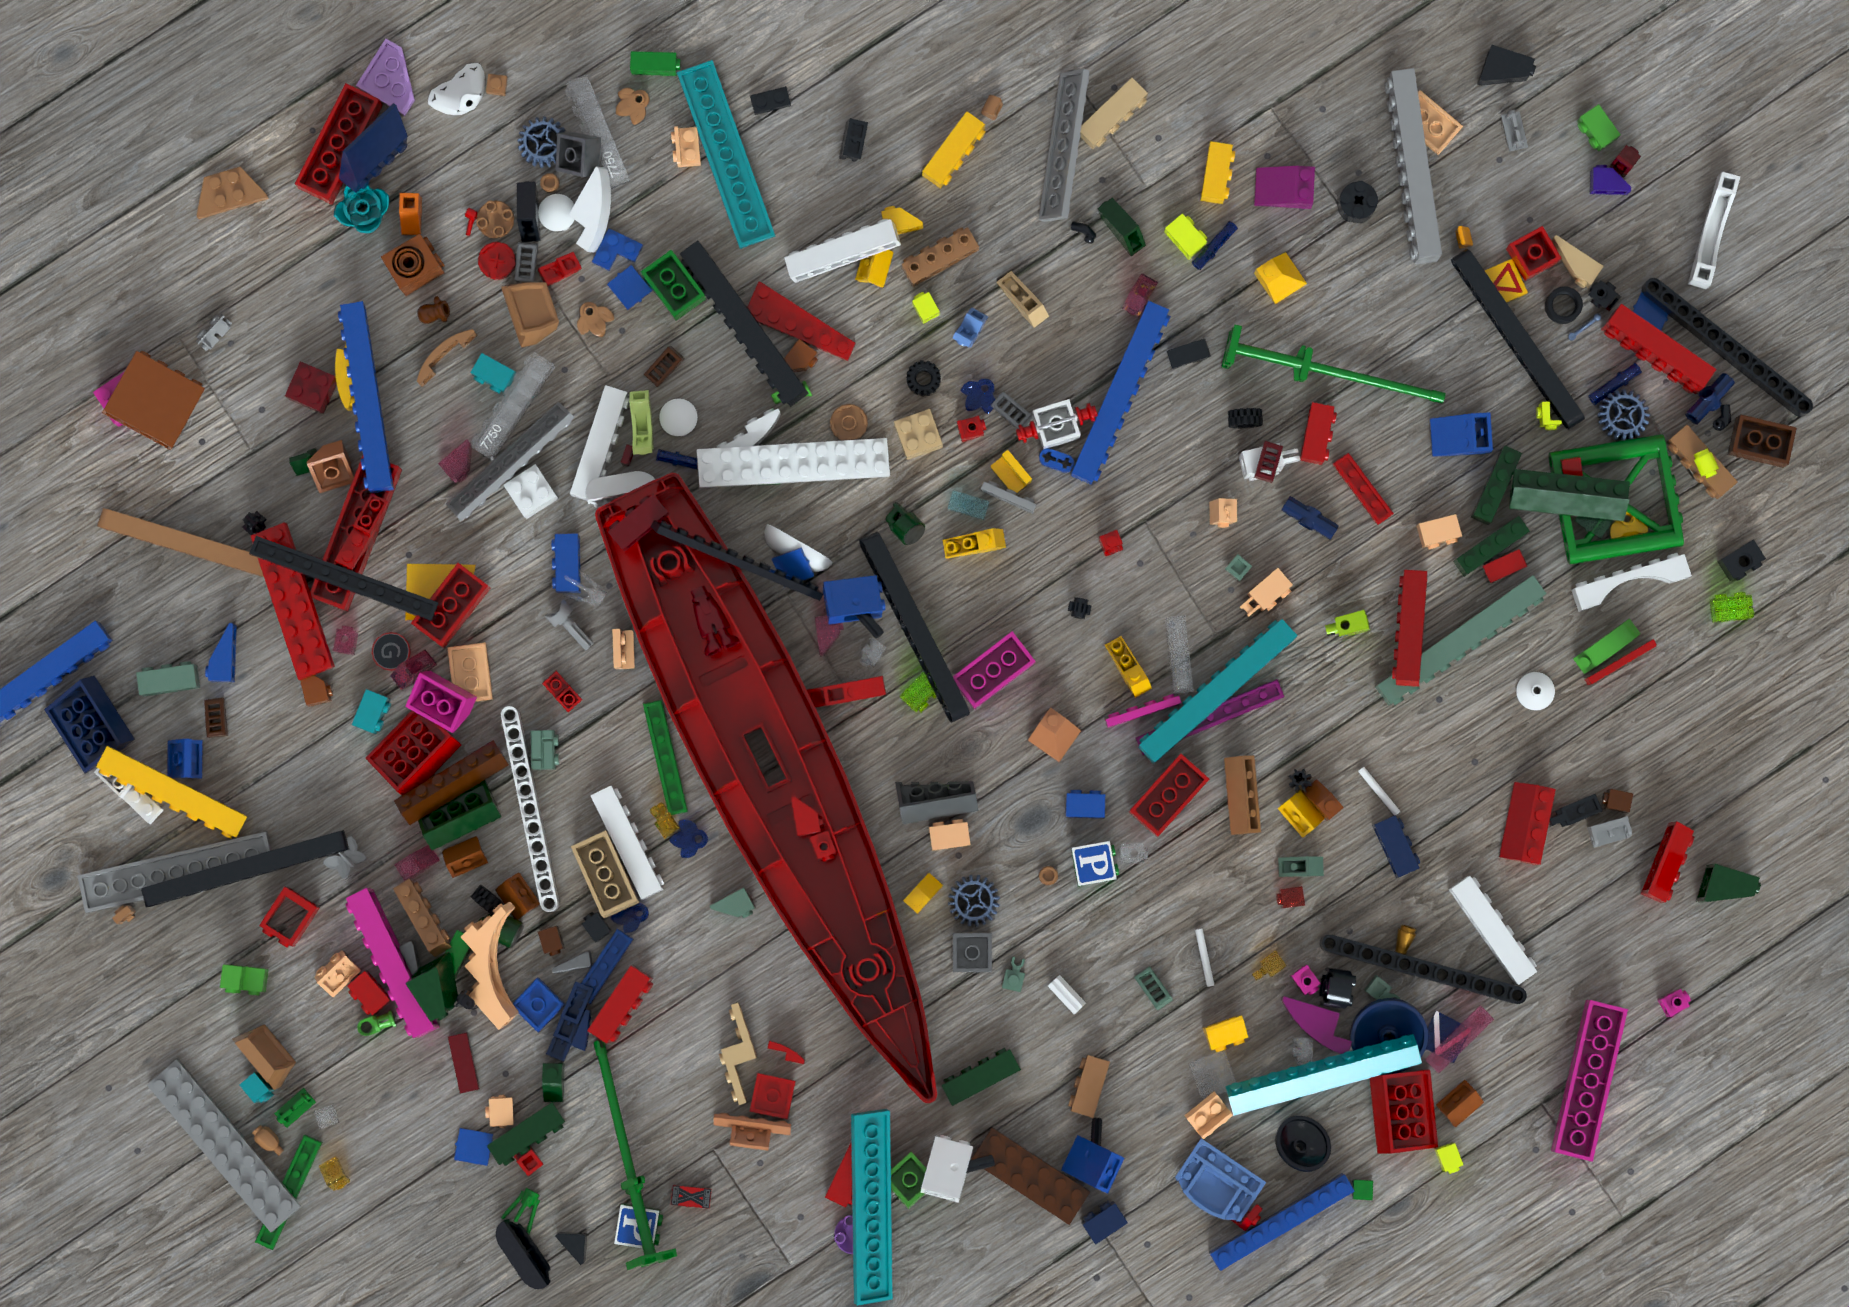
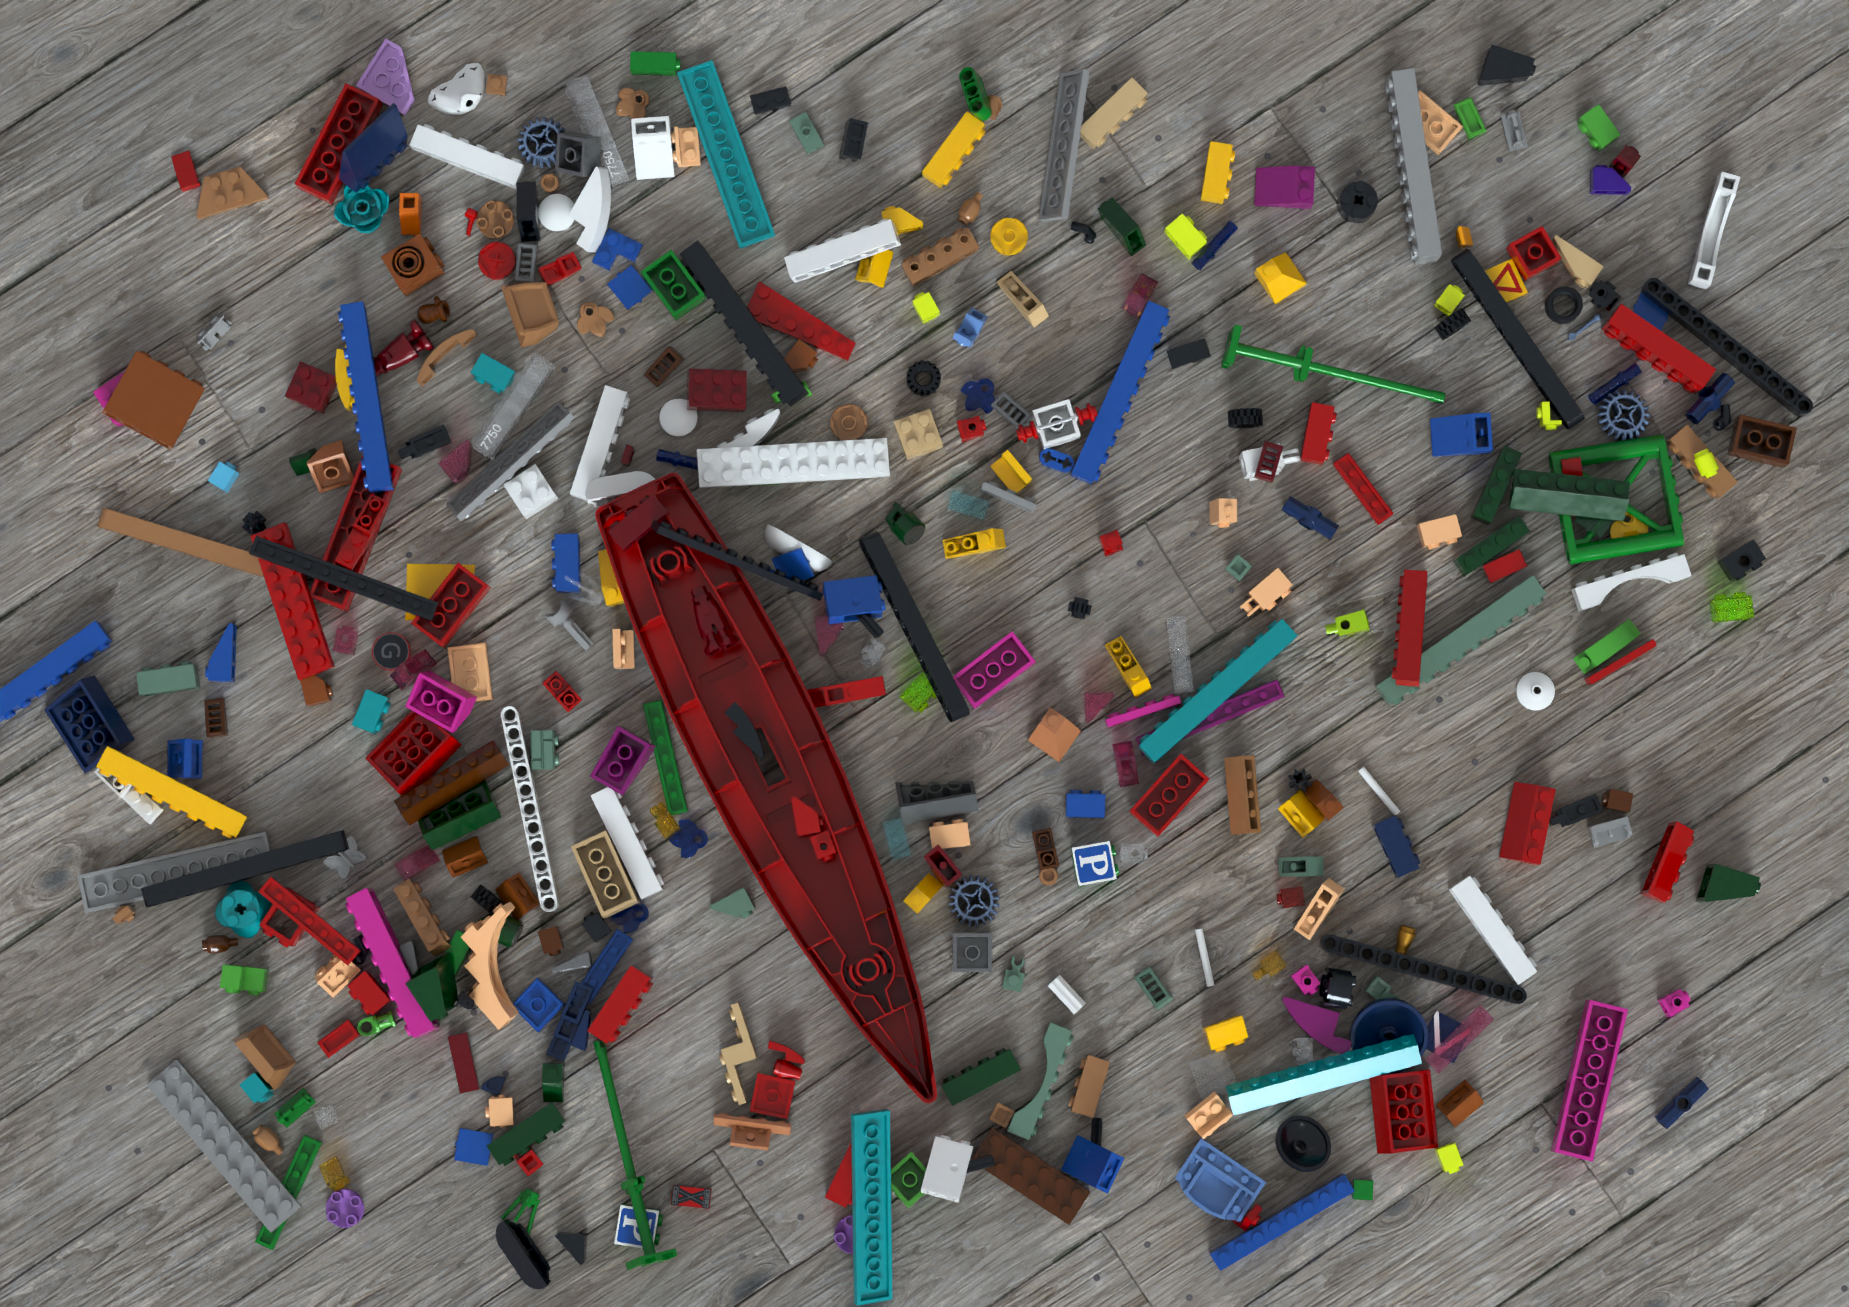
(185, 171): none -> red slope
(218, 943): none -> reddish brown plant
(224, 476): none -> medium azure brick
(256, 905): none -> teal brick
(309, 921): none -> red plate
(338, 1038): none -> red tile
(344, 1208): none -> medium lavender dish
(361, 957): none -> black arm
(401, 351): none -> dark red piece
(426, 443): none -> black hinge
(466, 156): none -> white brick
(494, 1085): none -> dark blue tile
(608, 581): none -> yellow slope
(622, 760): none -> magenta slope
(641, 422): yellowish green arch -> none
(652, 147): none -> white slope
(716, 390): none -> dark red brick
(745, 729): none -> black slope
(786, 1070): none -> red cone
(806, 133): none -> sand green plate
(896, 838): none -> clear light blue plate
(942, 866): none -> dark red slope
(970, 209): none -> medium nougat plant
(975, 93): none -> green beam
(1001, 1115): none -> medium nougat plate
(1009, 236): none -> yellow tile
(1024, 1120): none -> sand green arch
(1045, 849): none -> reddish brown slope
(1095, 703): none -> clear pink slope
(1104, 1221): dark blue brick -> none
(1125, 763): none -> clear pink slope
(1319, 908): none -> light nougat slope
(1449, 299): none -> neon yellow brick
(1452, 324): none -> black tyre
(1469, 118): none -> bright green tile
(1690, 1093): none -> dark blue piece

